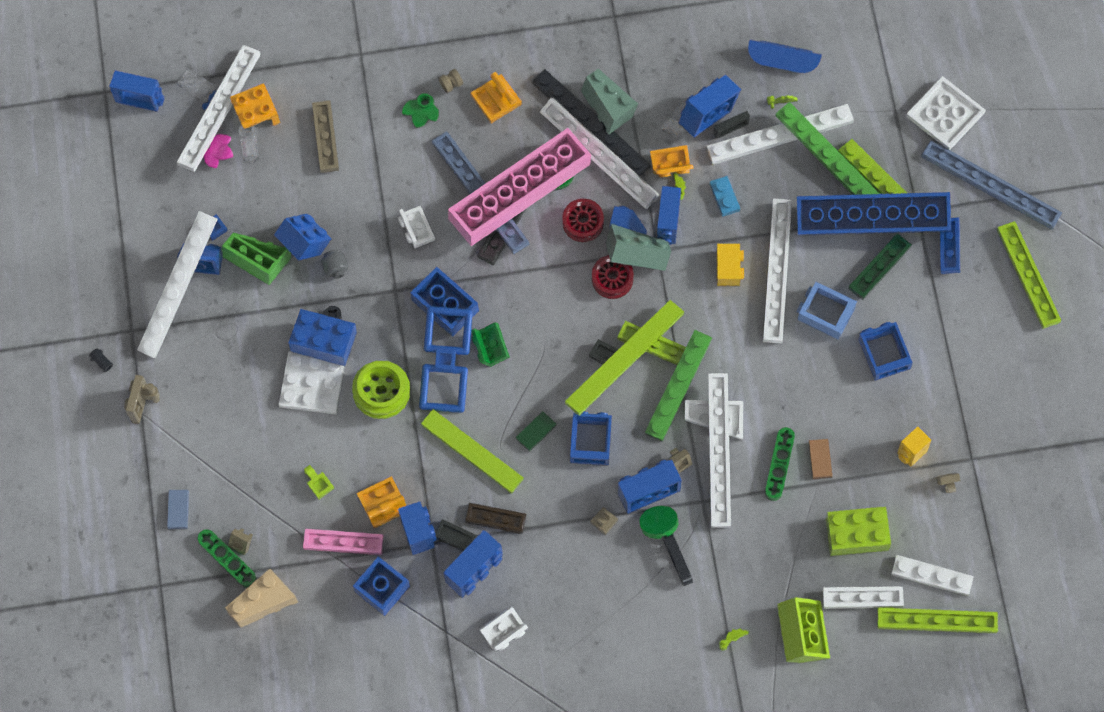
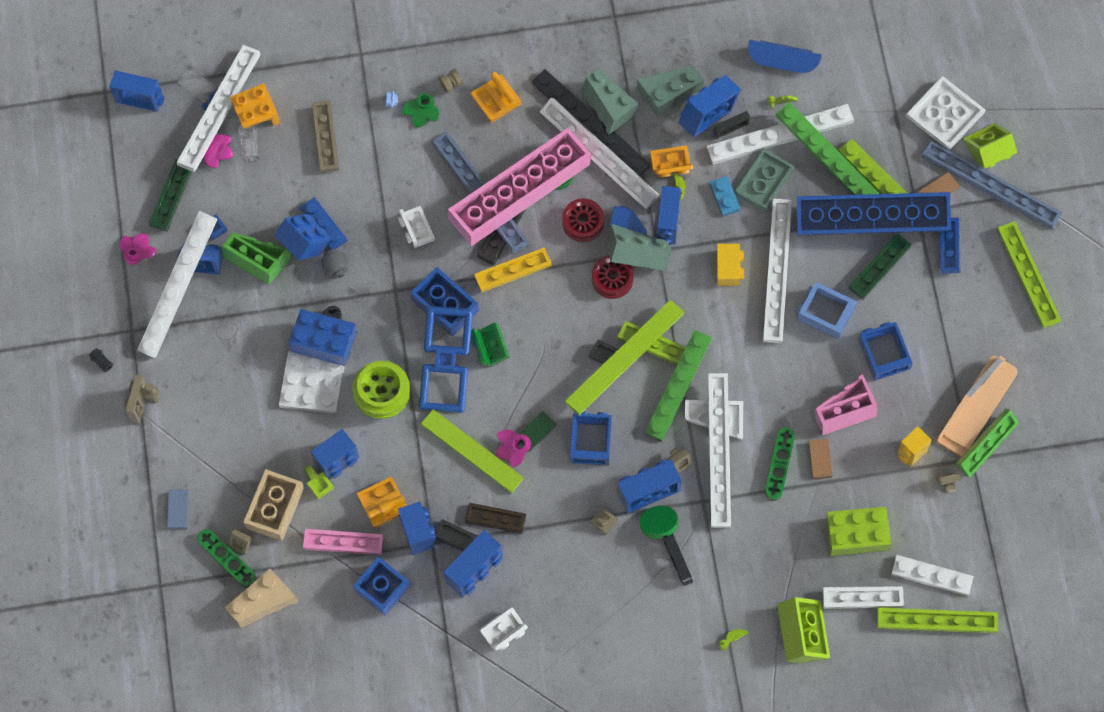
(138, 247): none -> dark pink plate
(170, 197): none -> dark green plate
(273, 505): none -> tan brick
(321, 217): none -> blue plate
(335, 454): none -> blue brick
(390, 99): none -> light blue plate
(510, 447): none -> dark pink plate
(512, 270): none -> yellow plate
(668, 88): none -> sand green wedge
(764, 180): none -> sand green tile
(847, 408): none -> bright pink wedge
(943, 184): none -> medium nougat tile
(977, 405): none -> light nougat piece
(987, 442): none -> bright green plate
(991, 145): none -> lime slope

